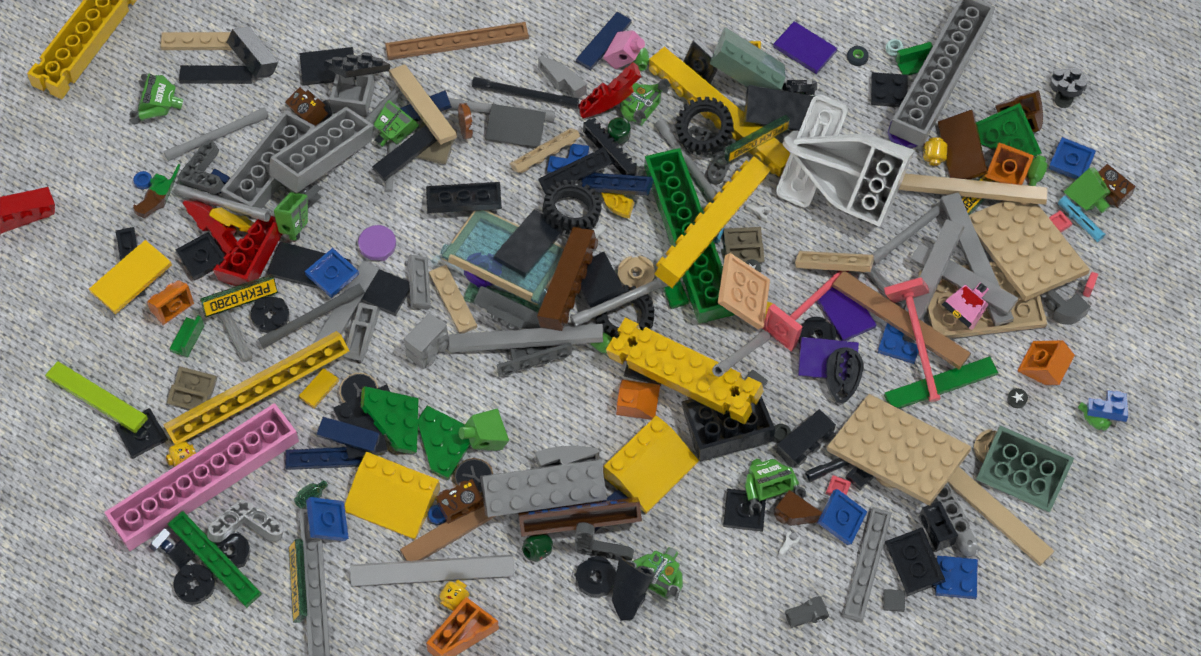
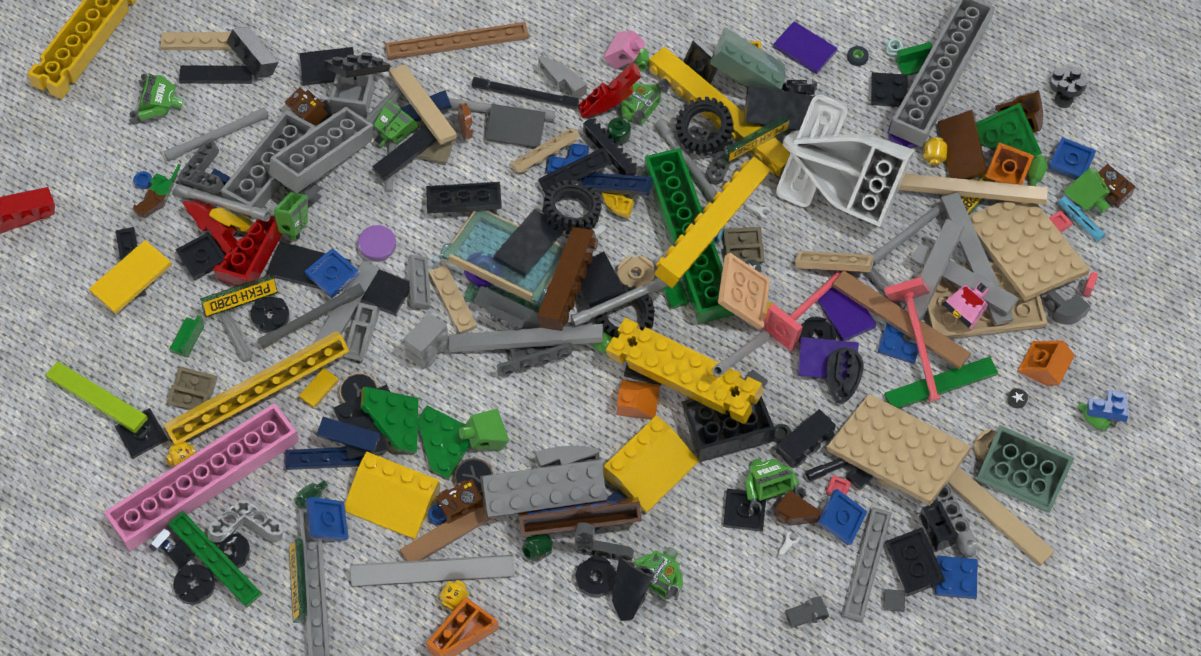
(170, 301): orange slope -> none
(599, 45): dark blue tile -> none

